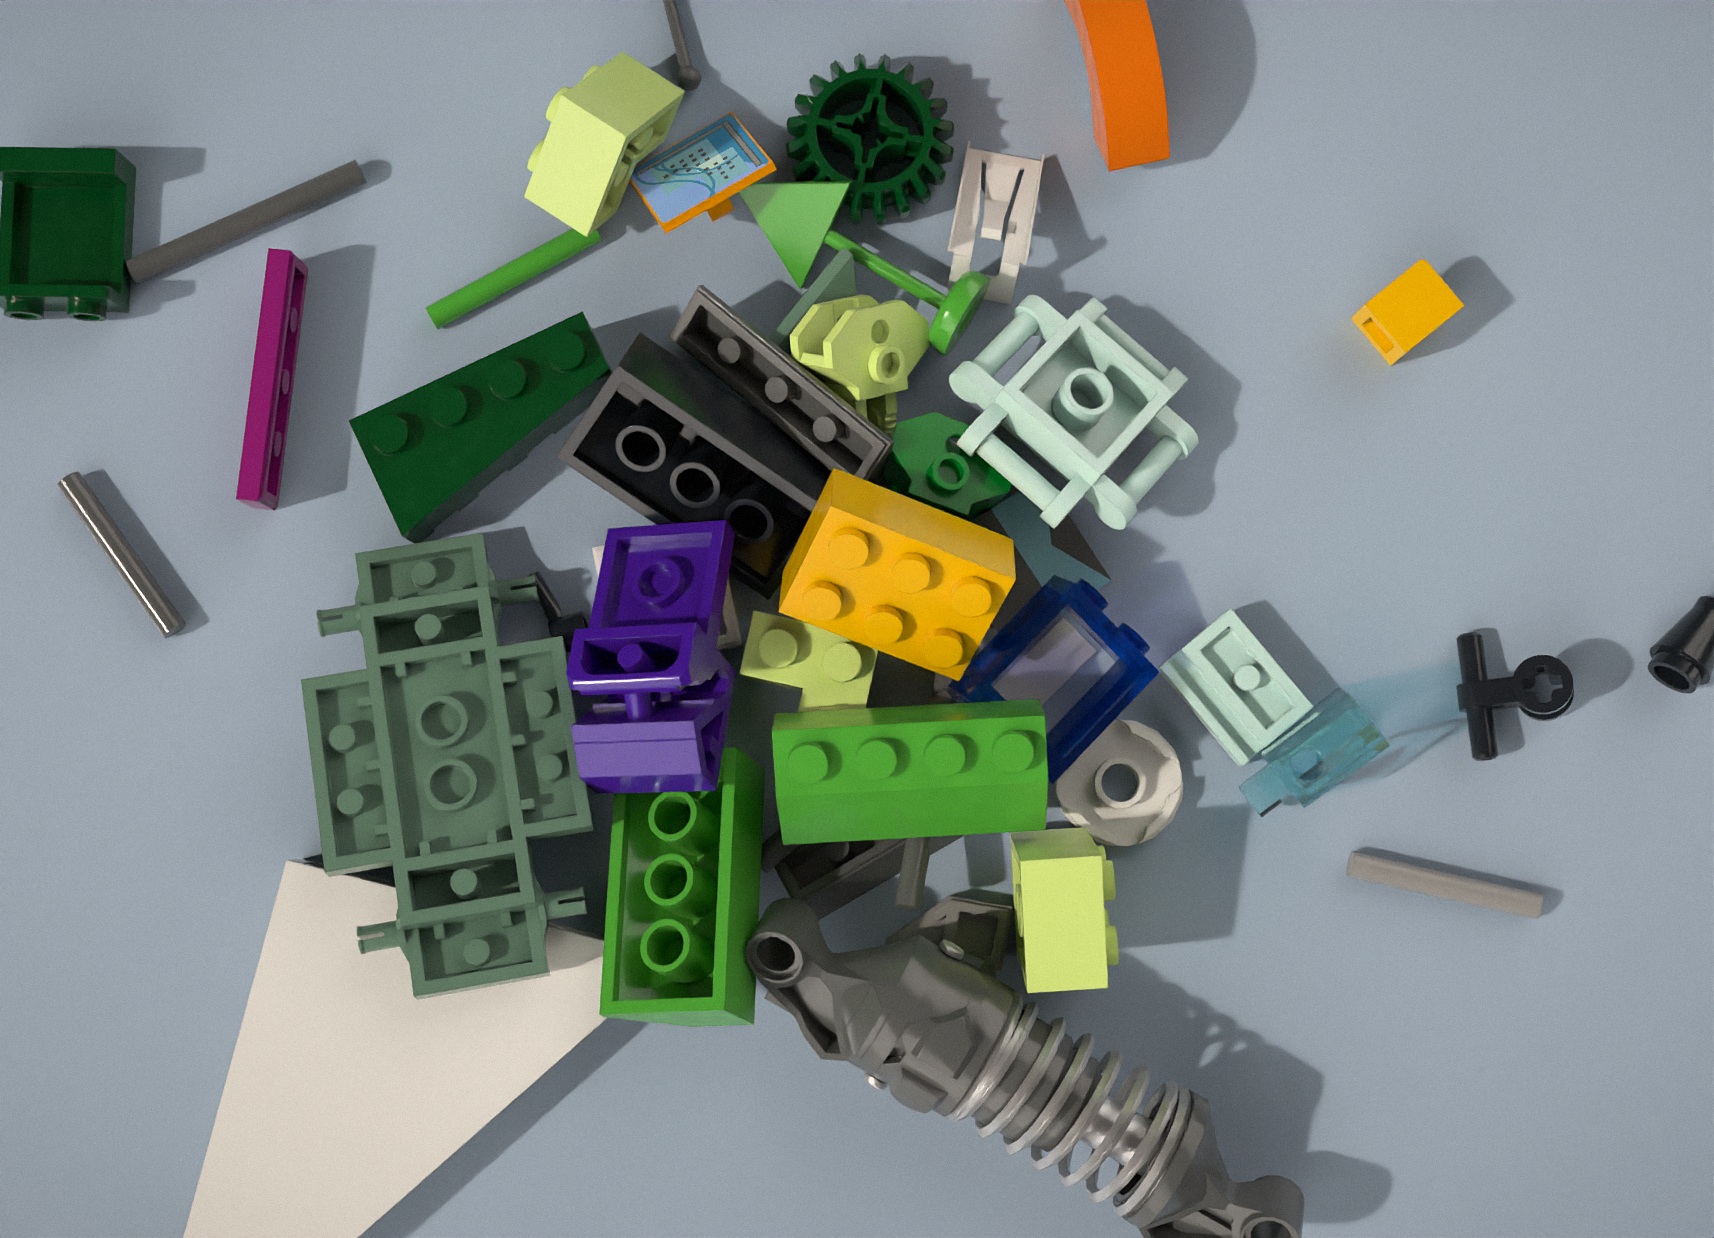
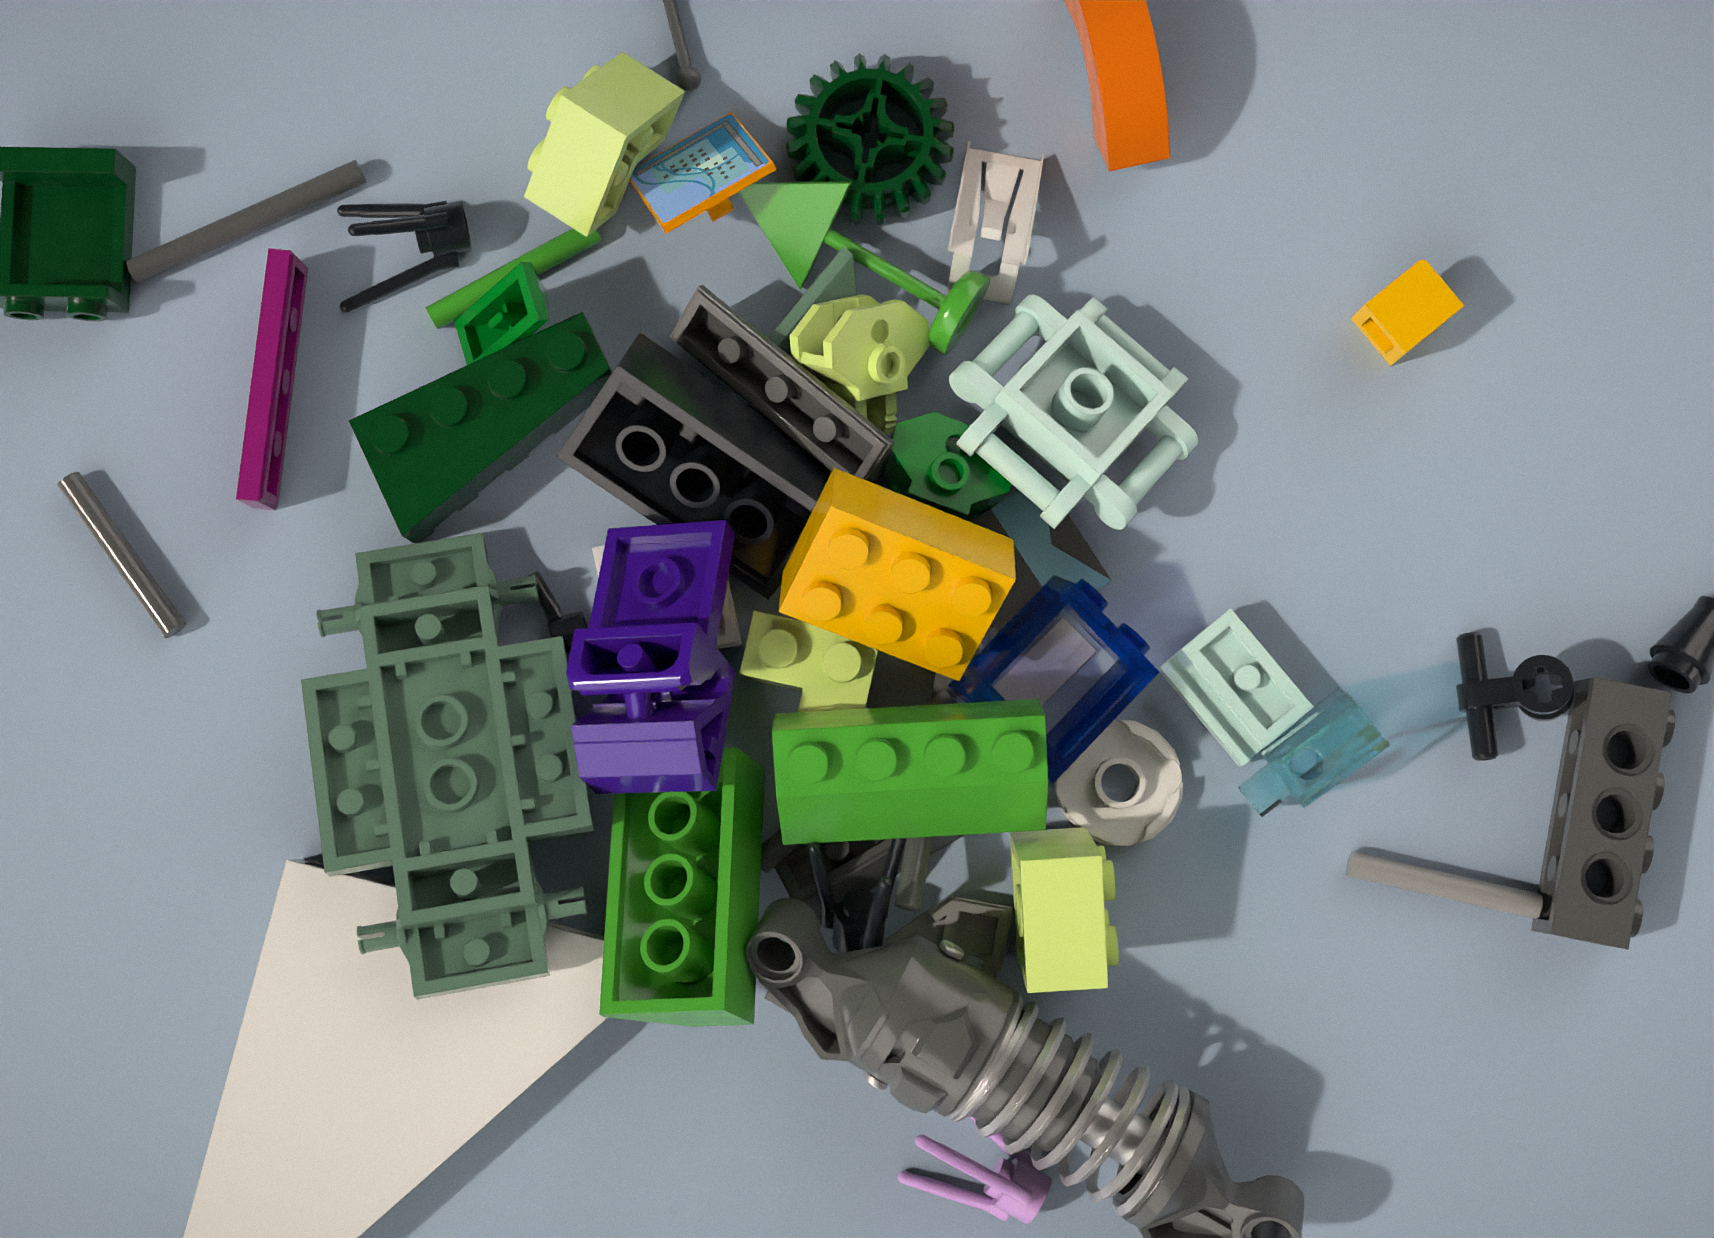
(437, 227): none -> black plant
(504, 314): none -> green slope
(861, 915): none -> black plant
(1012, 1186): none -> lavender plant
(1575, 836): none -> dark grey brick

